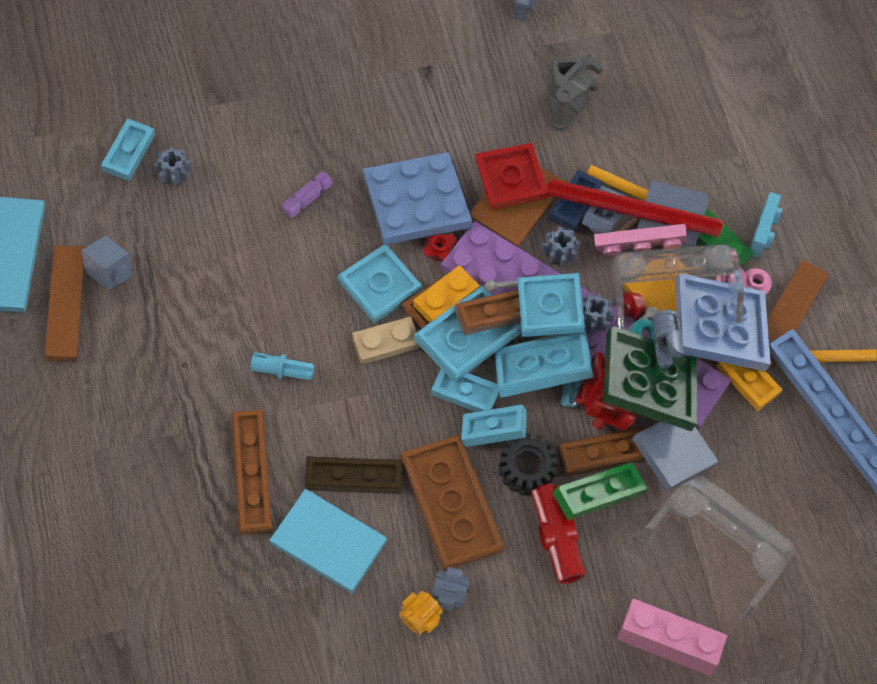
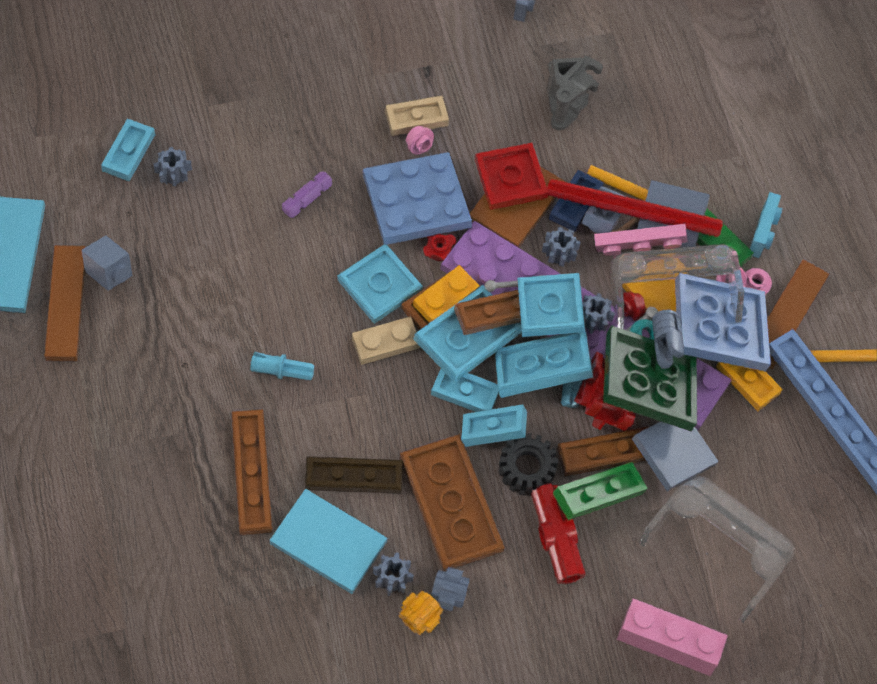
(390, 582): none -> sand blue gear
(419, 139): none -> bright pink plate
(423, 112): none -> tan plate

